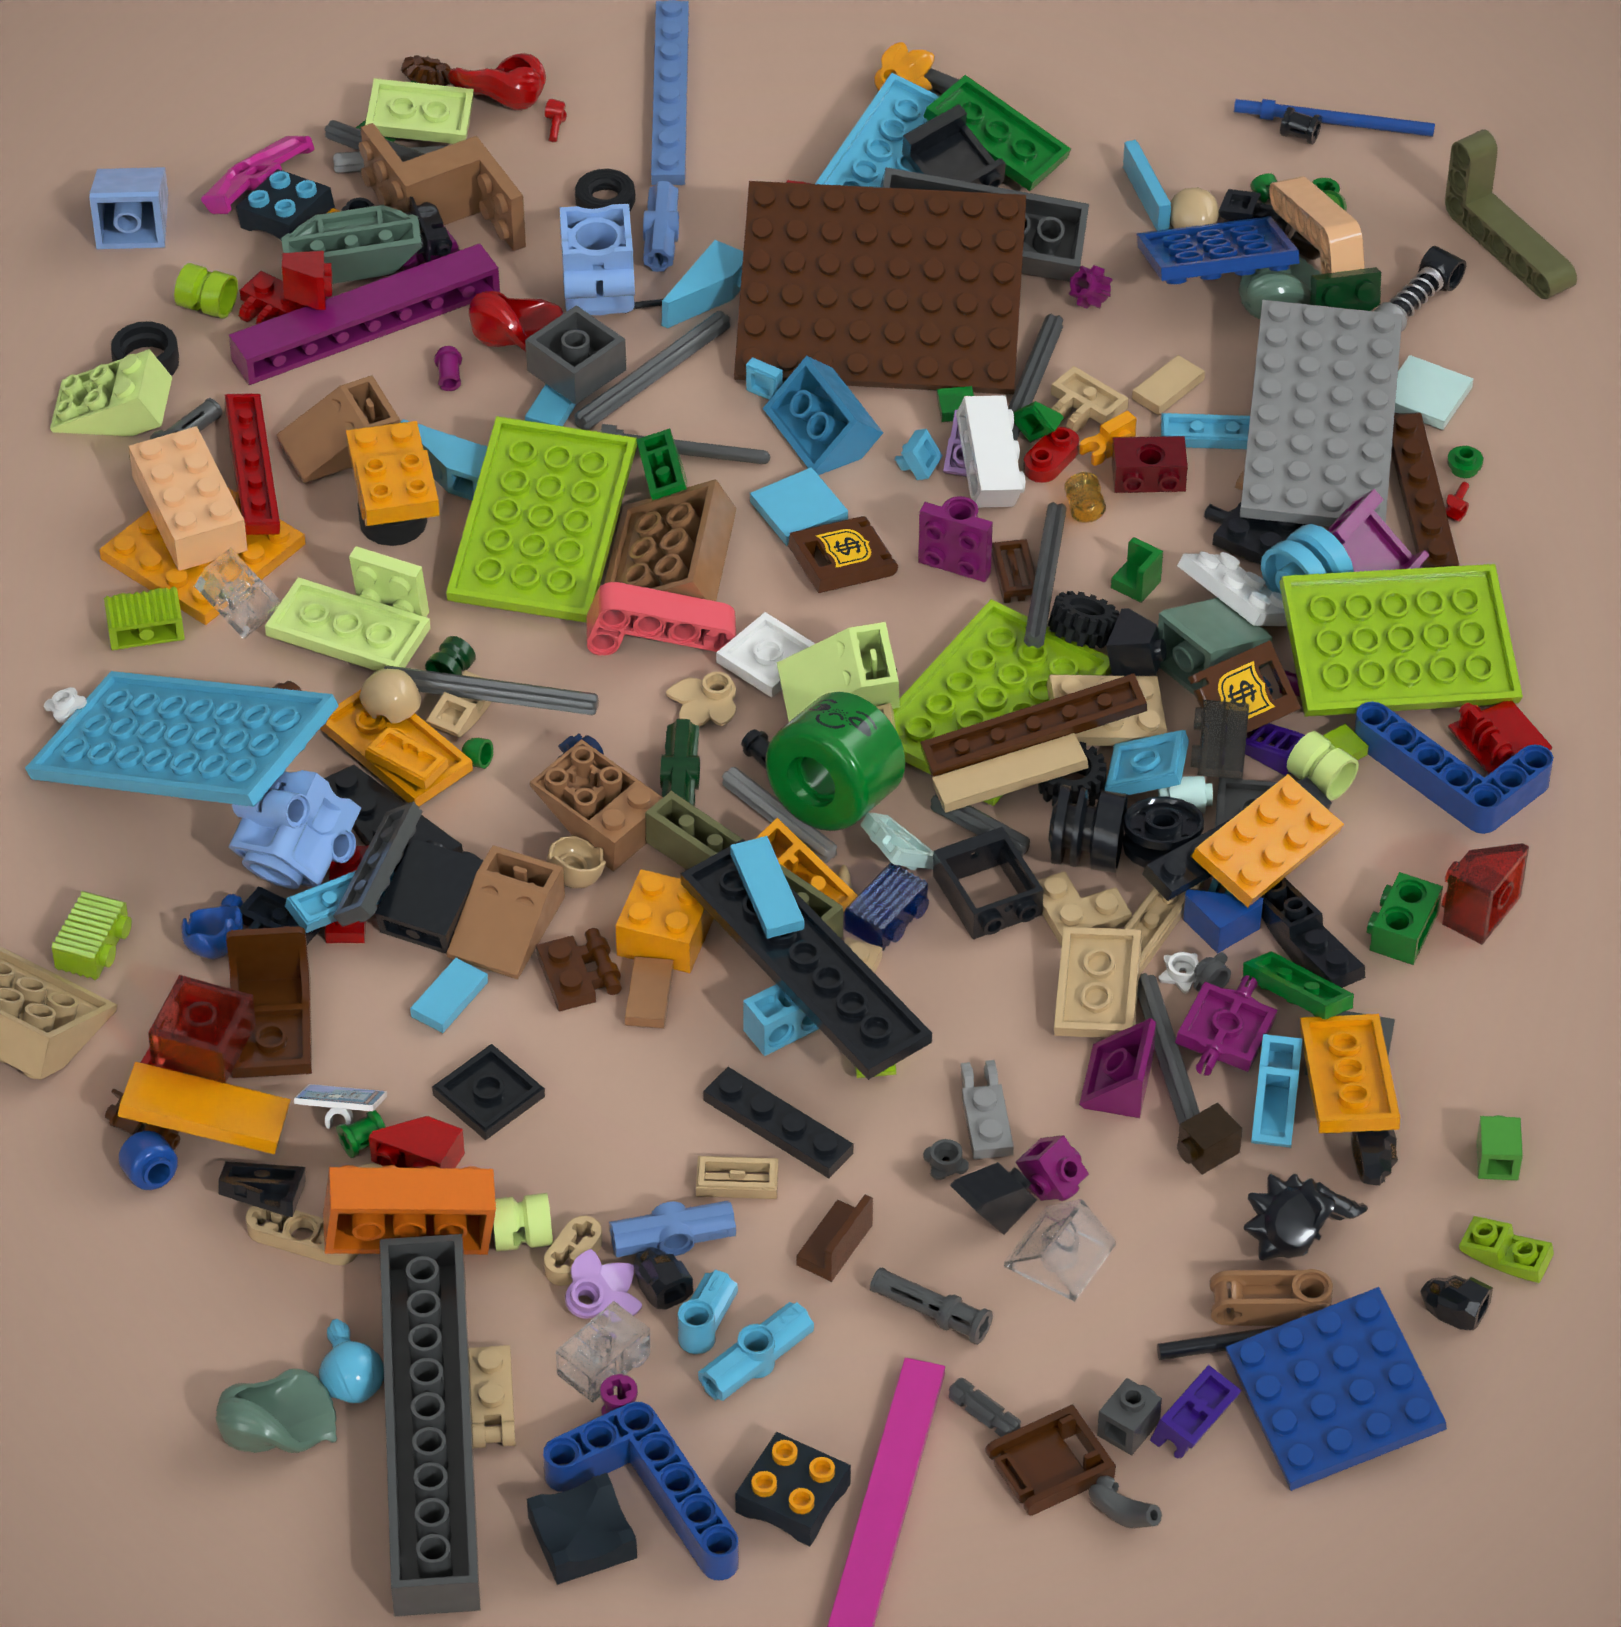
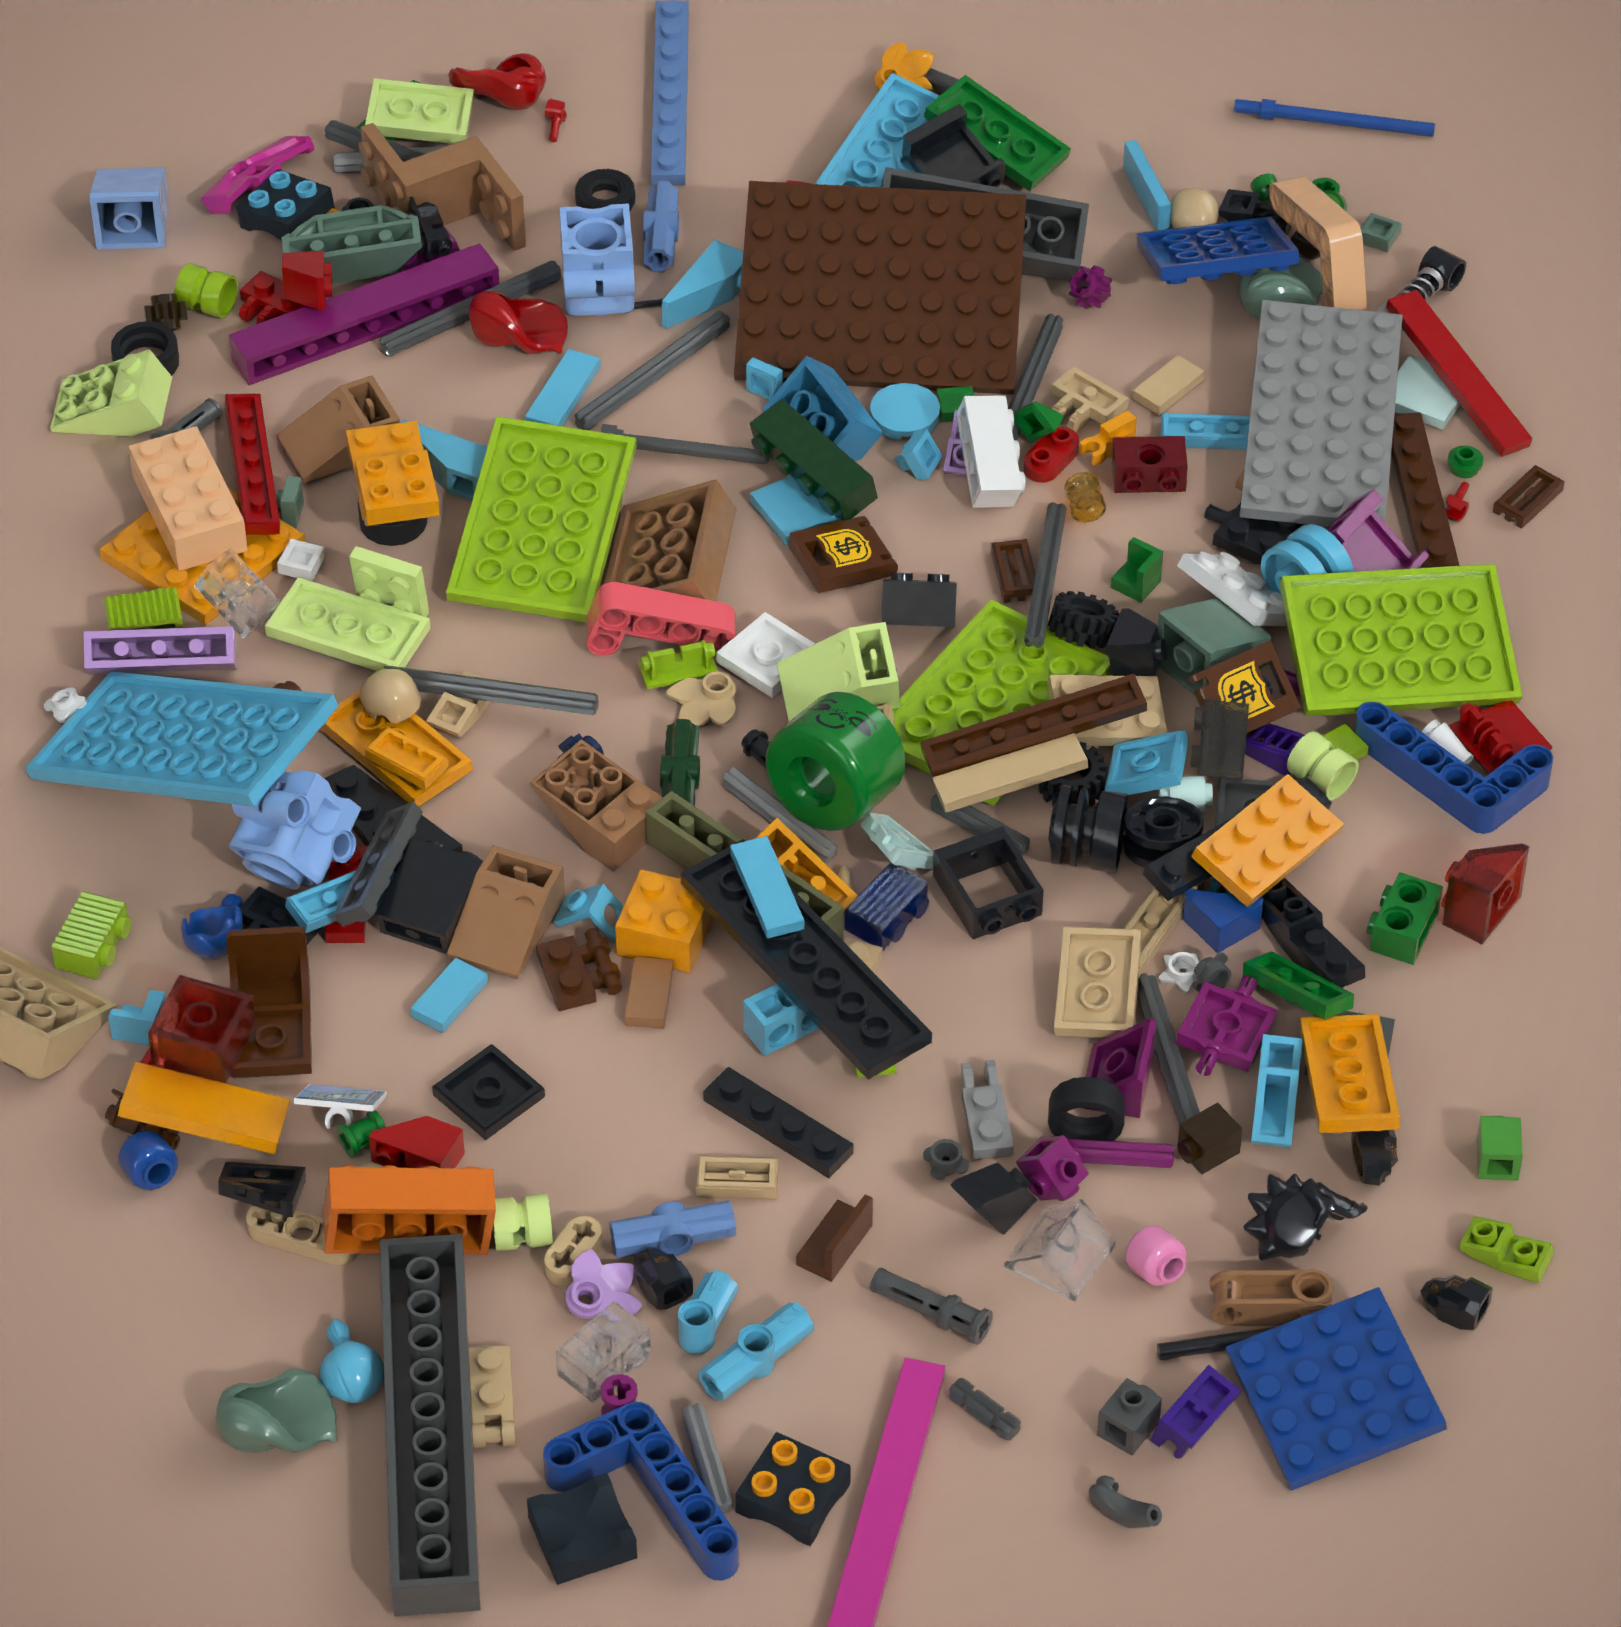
(134, 1022): none -> medium azure panel
(160, 650): none -> lavender brick
(166, 311): none -> dark brown gear
(291, 500): none -> sand green plate
(301, 559): none -> white plate
(426, 70): reddish brown gear -> none
(448, 362): magenta pin -> none
(453, 657): dark green wheel -> none
(459, 312): none -> dark grey axle
(479, 751): green hinge -> none
(576, 354): dark grey brick -> none
(579, 860): tan hair -> none
(589, 904): none -> medium azure bracket
(662, 464): green slope -> none
(668, 667): none -> lime hinge
(706, 1455): none -> light grey axle
(812, 461): none -> dark green brick
(903, 409): none -> medium azure tile
(919, 601): none -> black slope
(955, 538): magenta plate -> none
(1043, 1467): reddish brown container -> none
(1067, 909): tan plate -> none
(1088, 1093): none -> black tyre
(1124, 1152): none -> magenta axle
(1156, 1256): none -> bright pink head
(1301, 125): black bush -> none
(1347, 289): dark green wing -> none
(1380, 232): none -> sand green tile
(1448, 740): none -> white cone
(1459, 374): none -> red tile
(1495, 225): olive beam -> none
(1527, 507): none -> reddish brown tile

